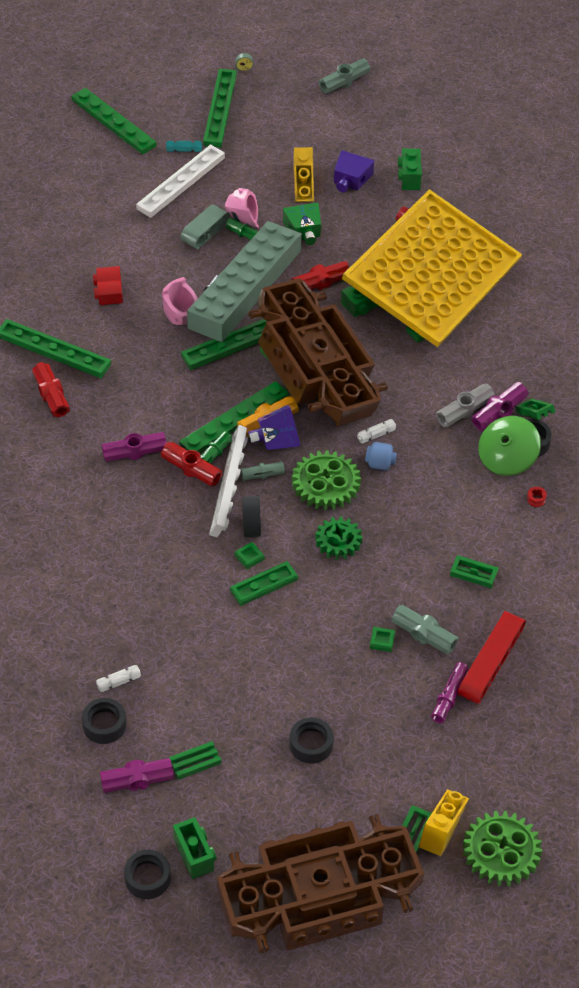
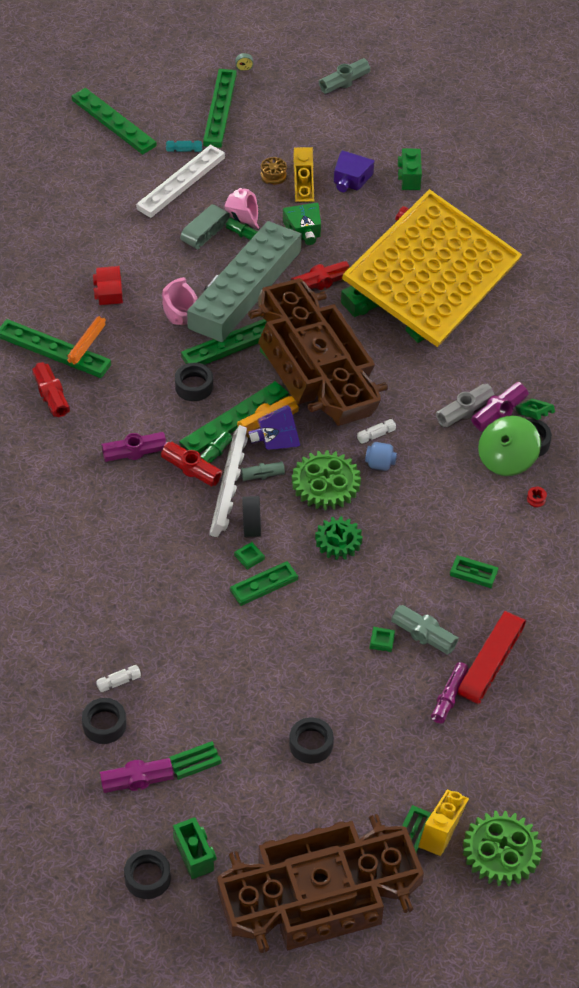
(86, 340): none -> orange axle
(193, 393): none -> black tyre
(273, 172): none -> pearl gold wheel

